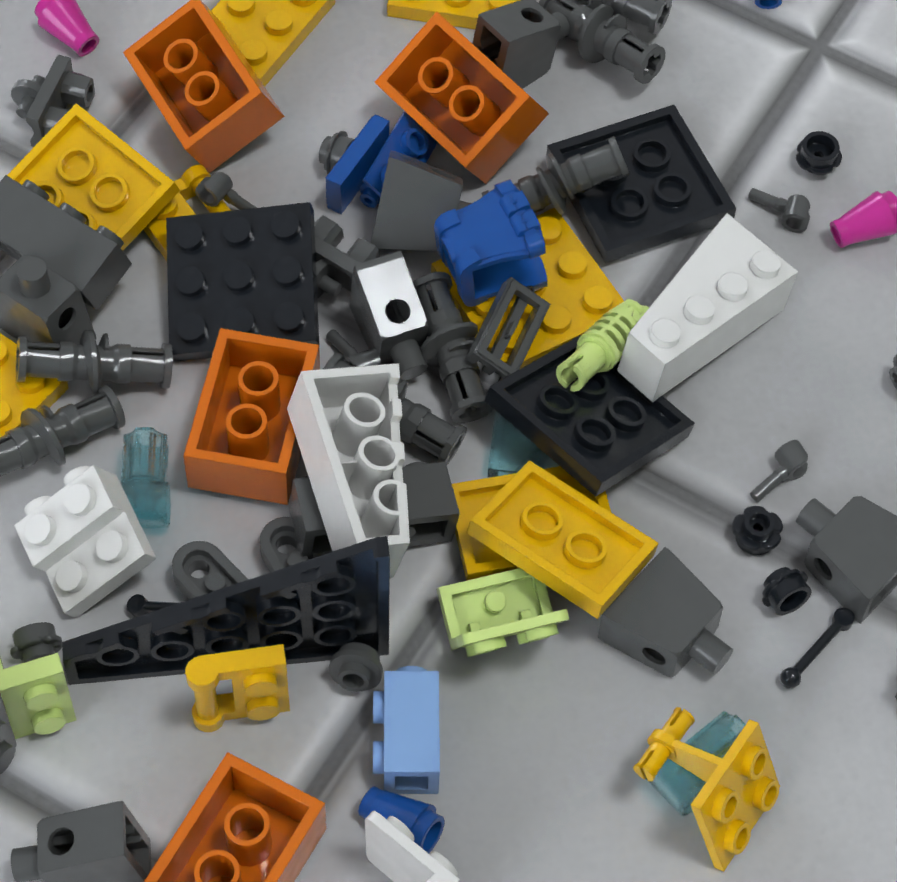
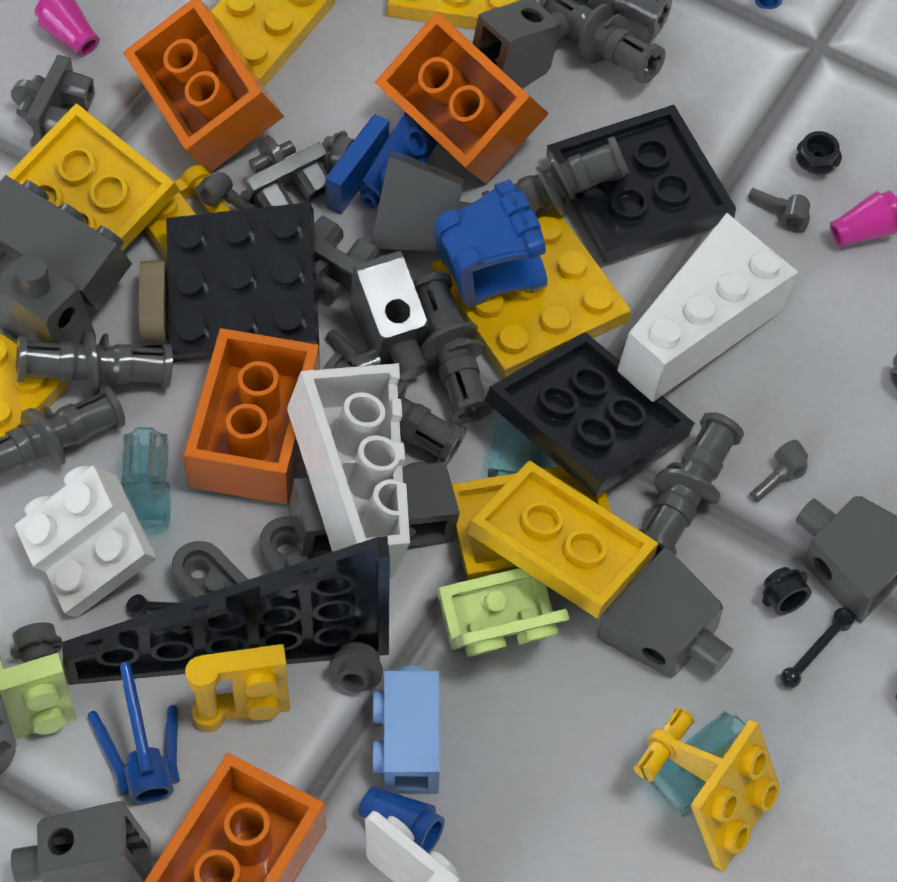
(148, 774): none -> blue plant
(153, 302): none -> dark tan beam
(304, 168): none -> dark grey hips
(492, 360): dark grey tile -> none
(600, 345): yellowish green hinge -> none
(689, 482): none -> dark grey piece
(755, 541): black plate -> none

